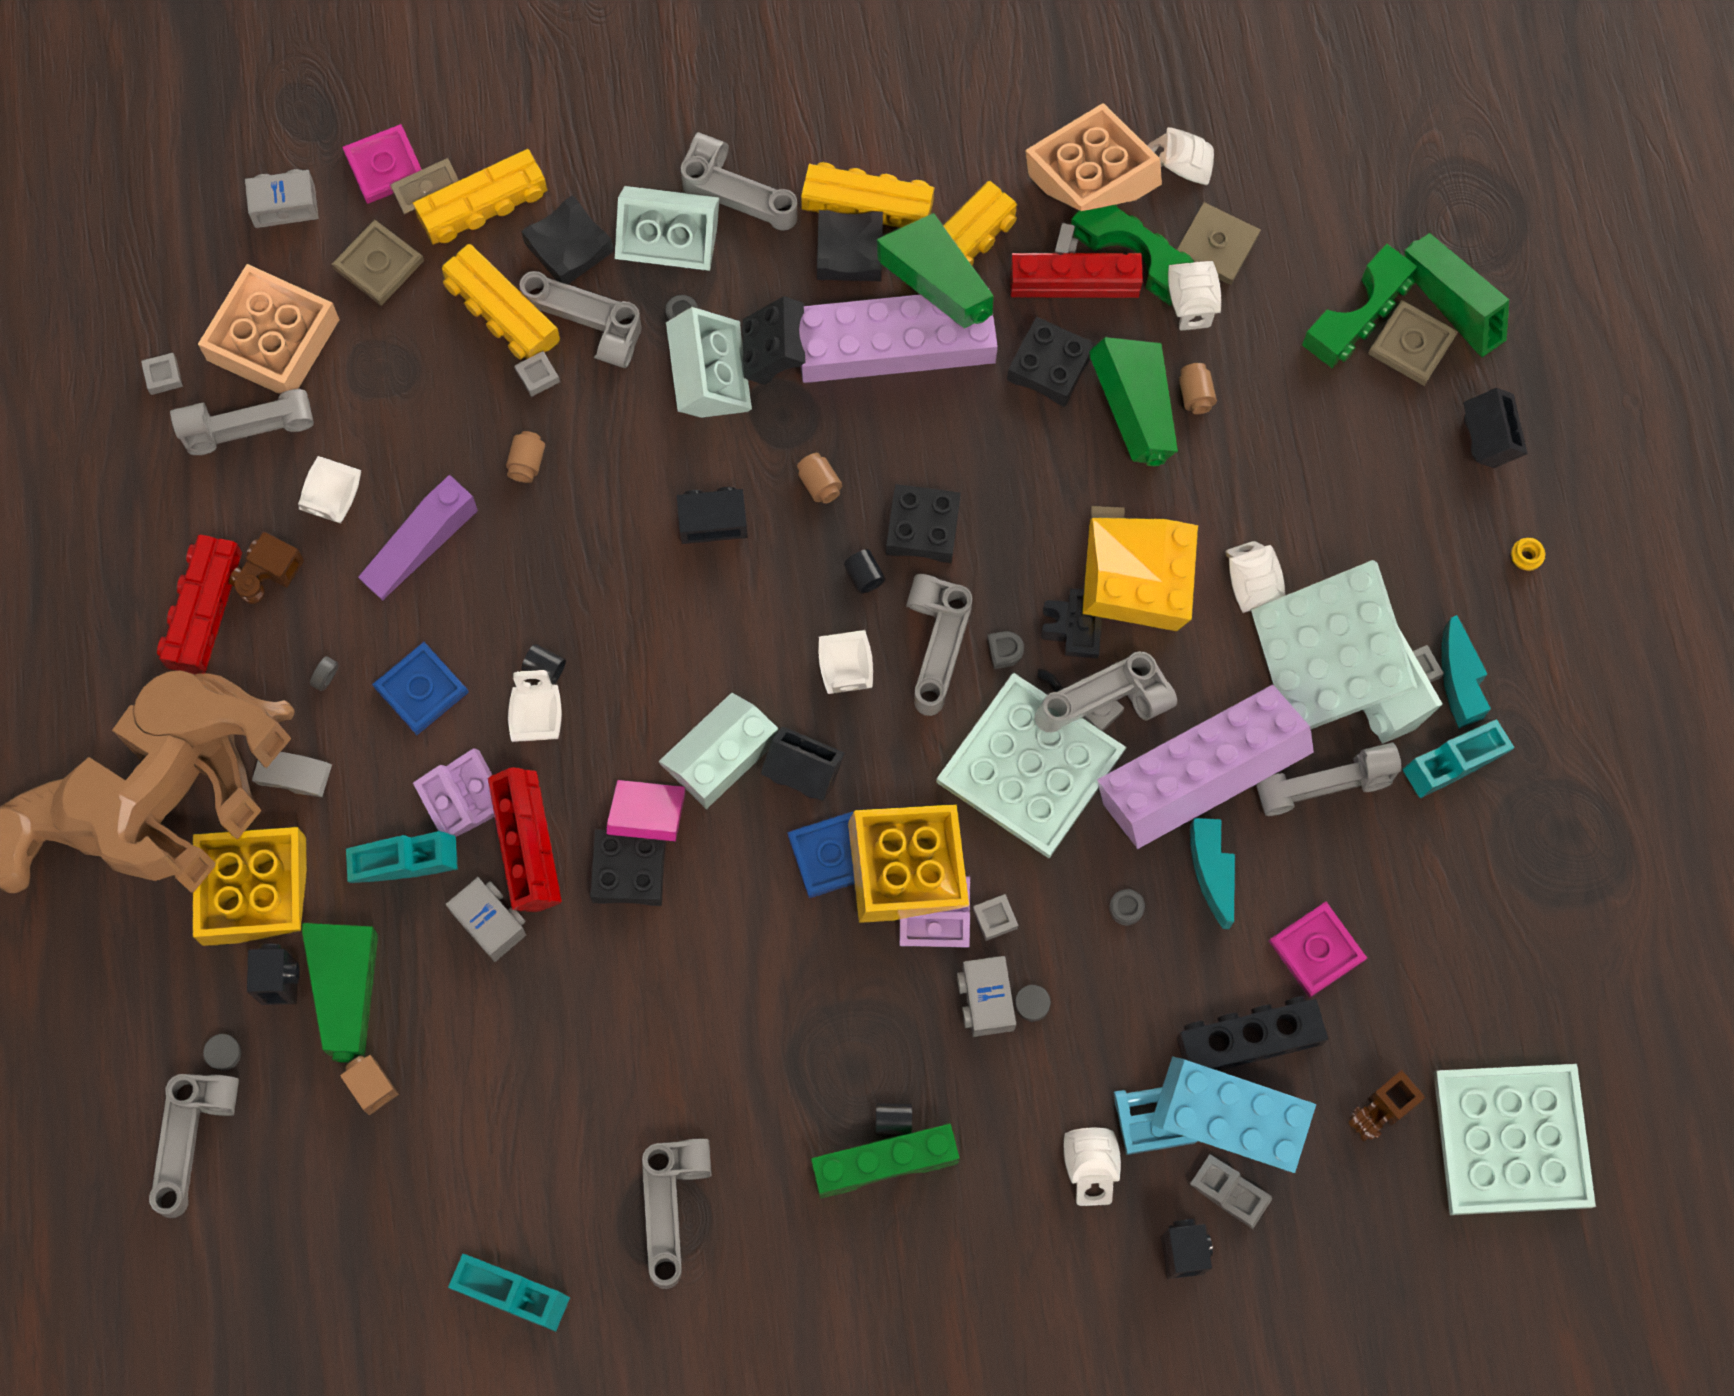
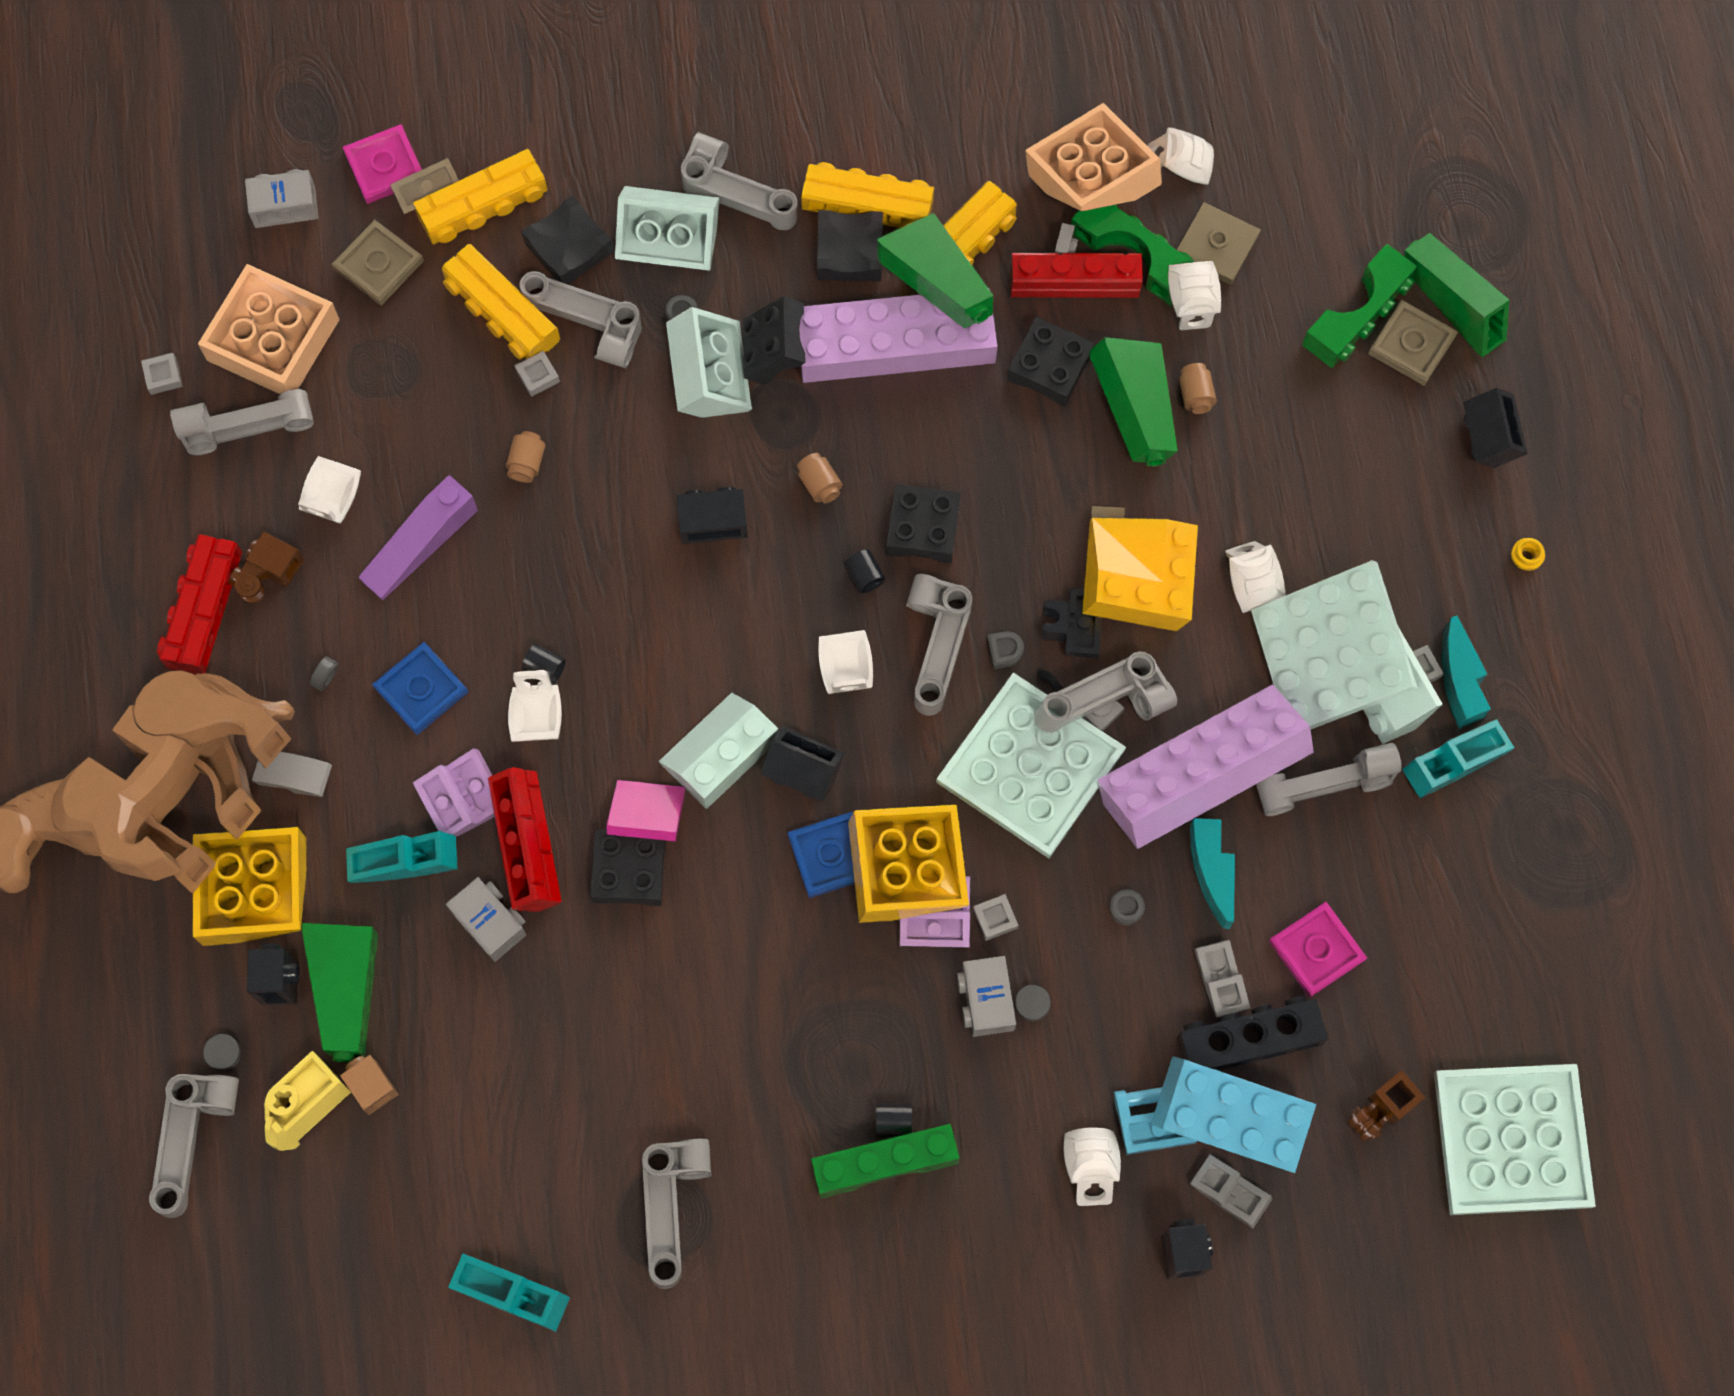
(312, 1093): none -> light yellow piece
(1221, 978): none -> light grey slope

